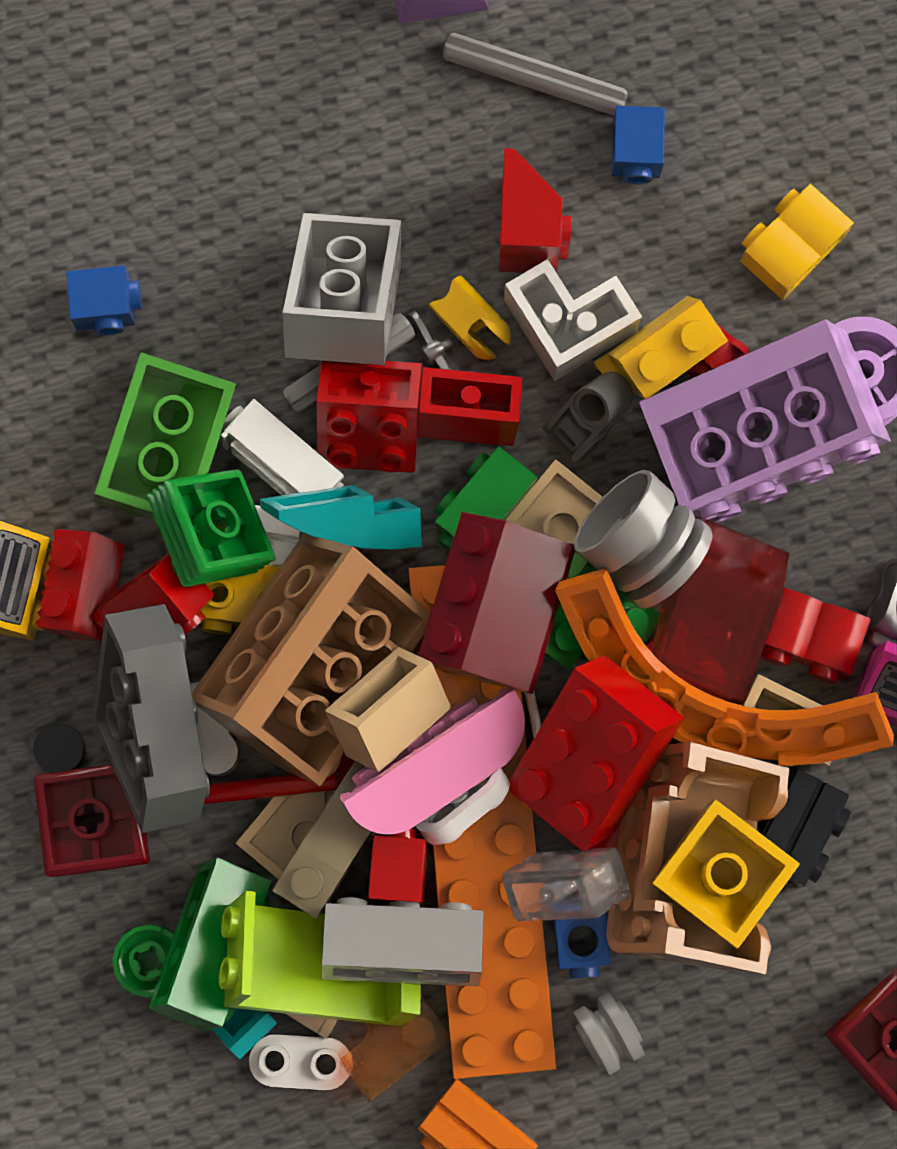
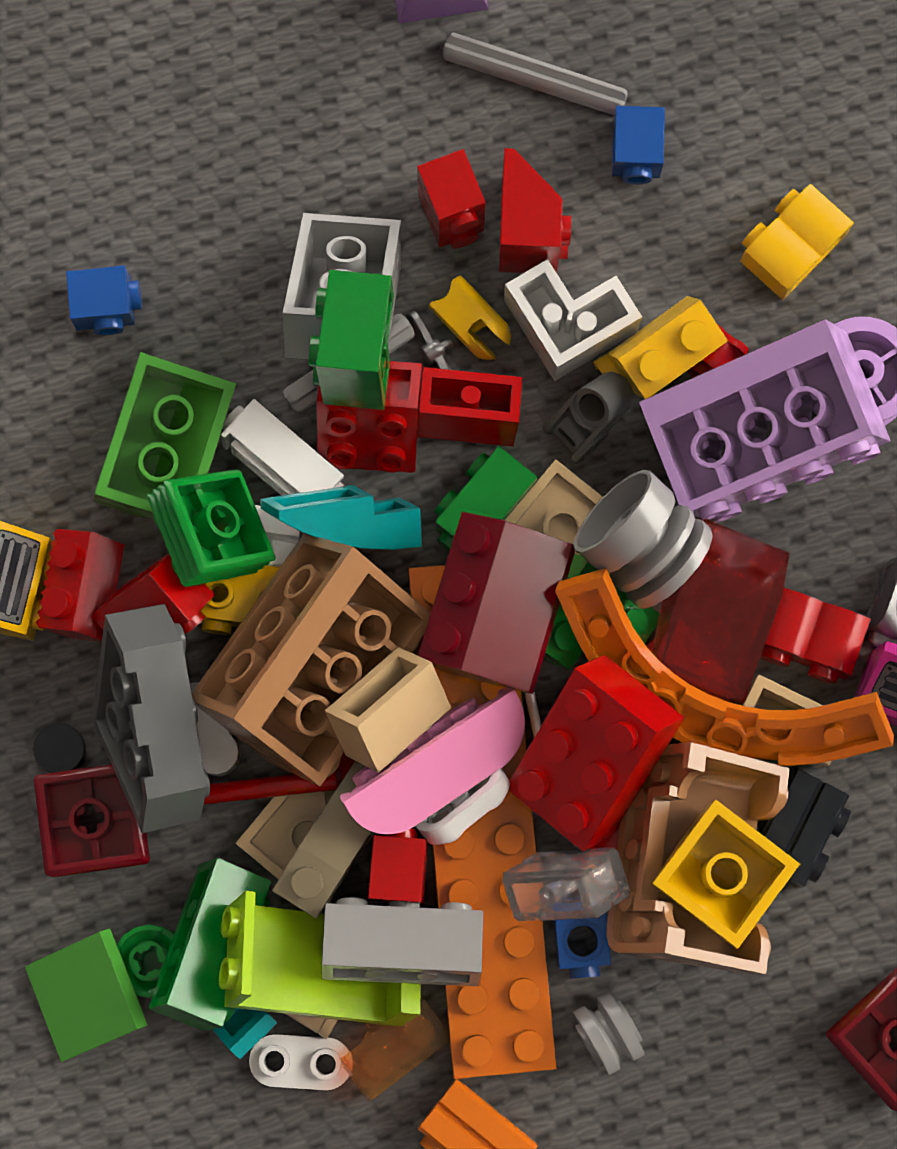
(86, 995): none -> bright green tile
(352, 348): none -> green brick
(451, 199): none -> red brick

